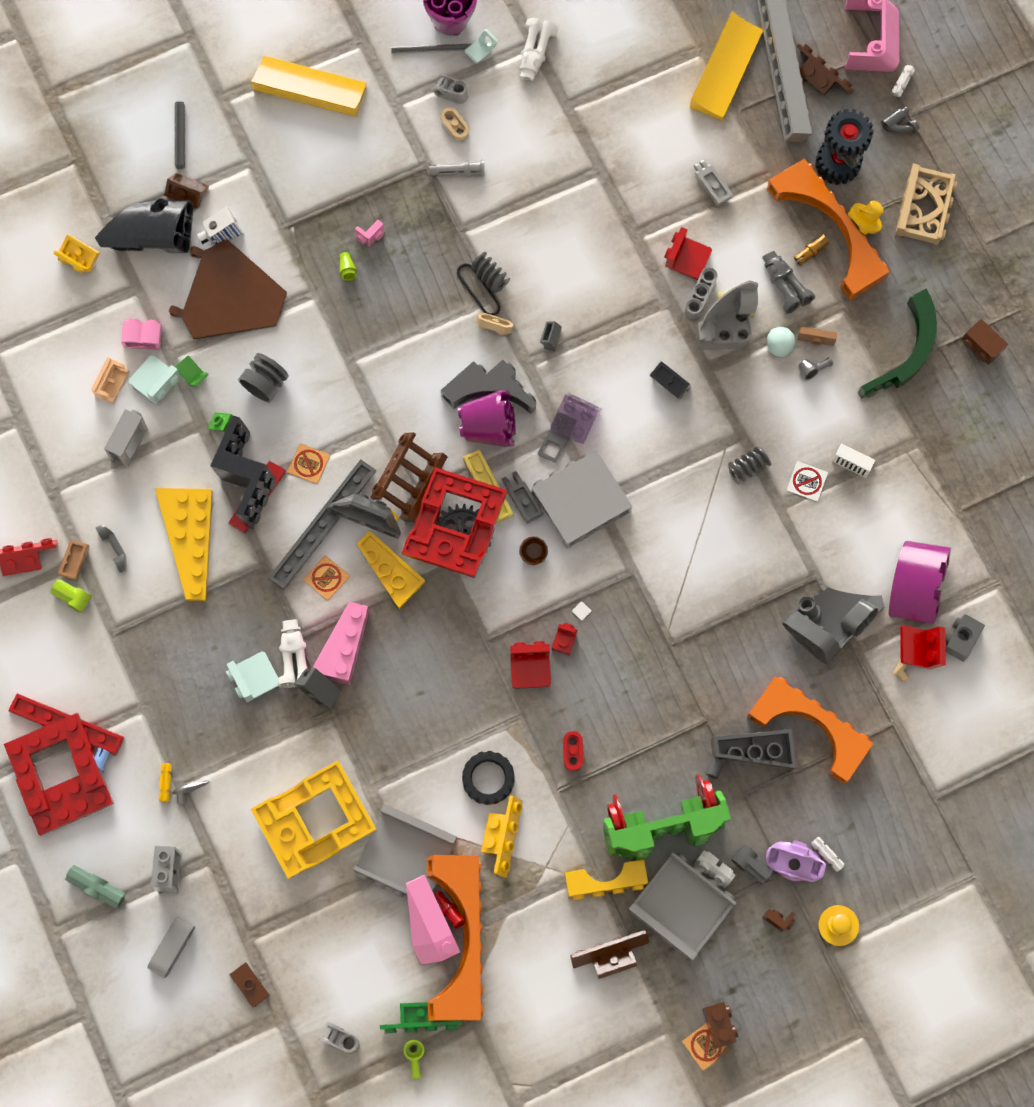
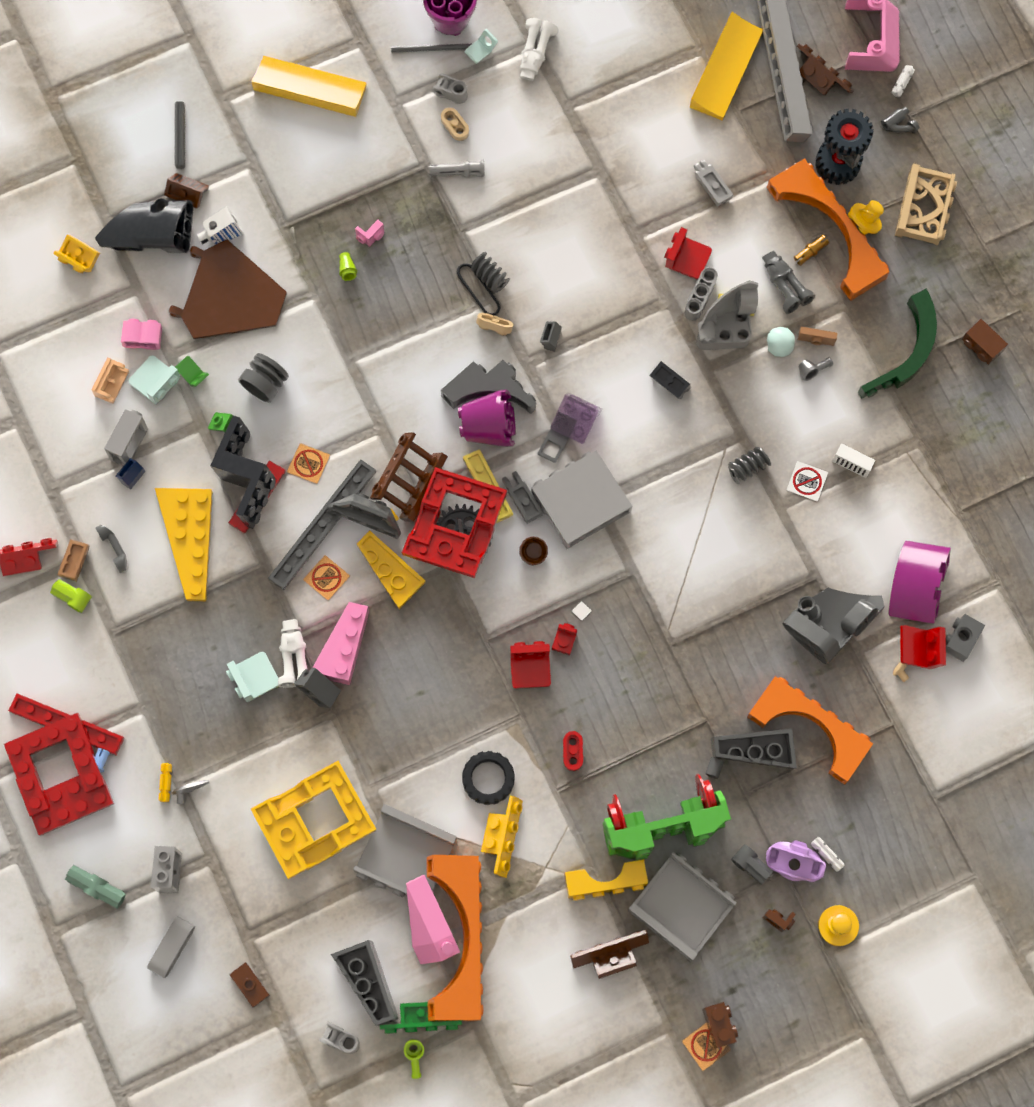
(130, 473): none -> dark blue piece
(366, 977): none -> dark grey wedge
(449, 910): red pin -> none
(707, 864): white hinge -> none

